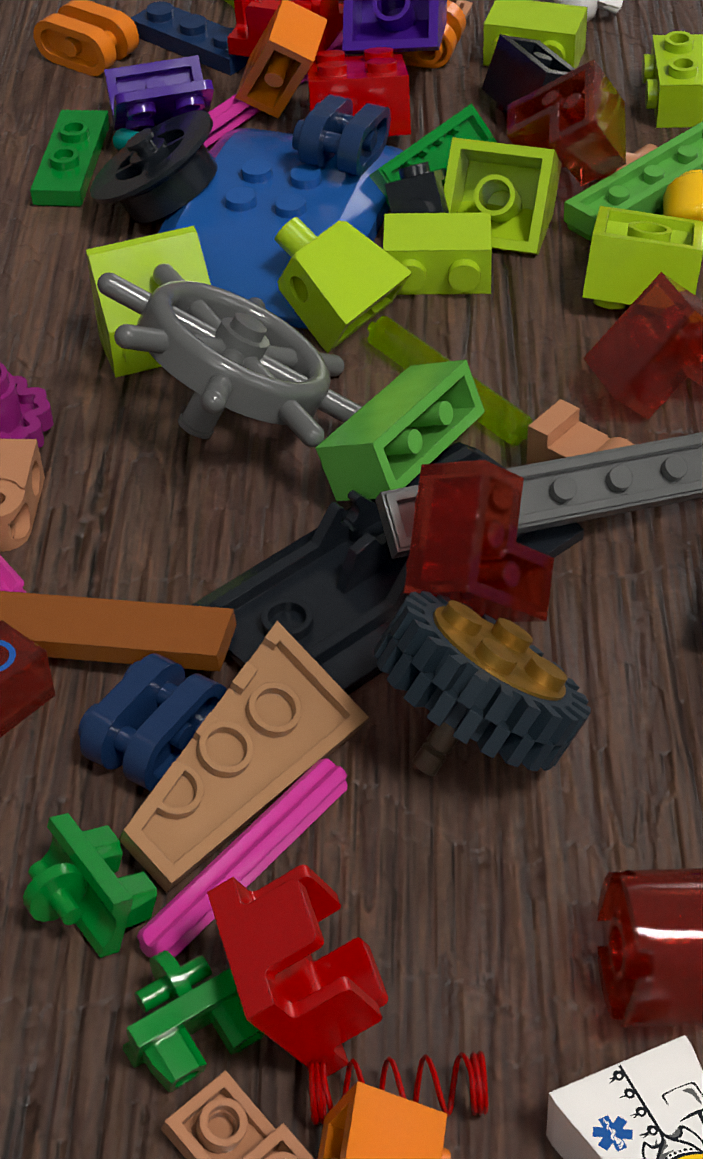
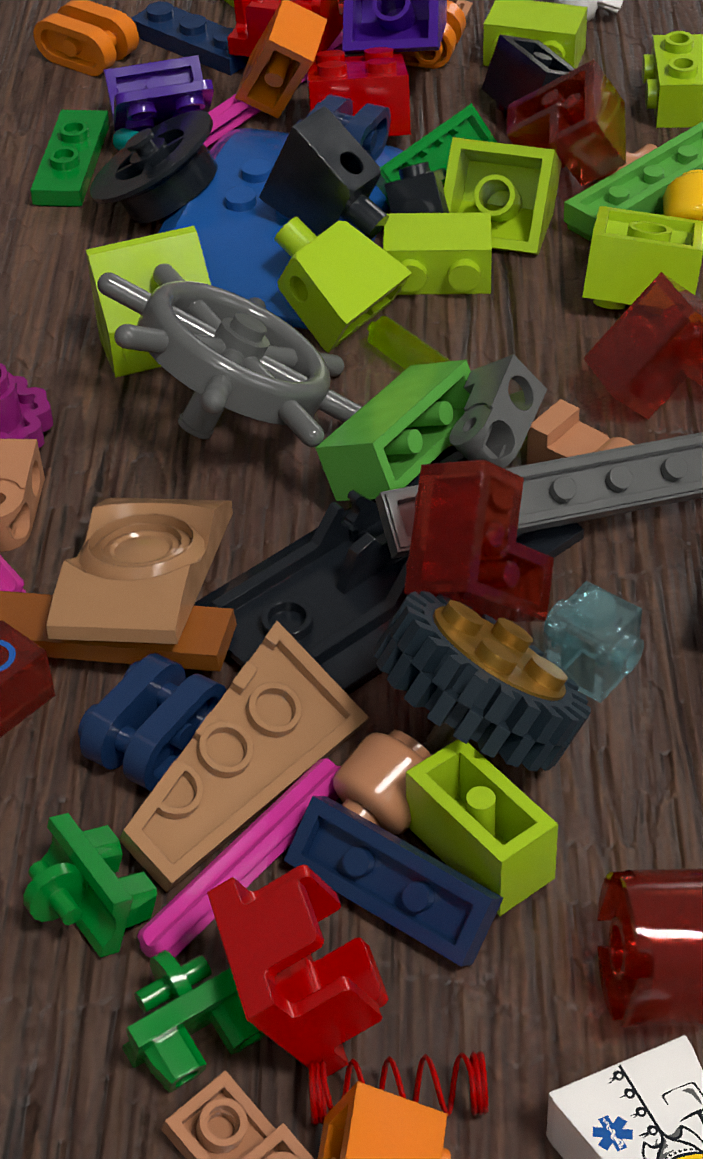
(138, 570): none -> medium nougat slope
(325, 178): none -> black torso
(375, 779): none -> nougat head
(394, 880): none -> dark blue plate
(481, 823): none -> lime brick
(493, 418): none -> dark grey leg
(594, 639): none -> clear light blue brick

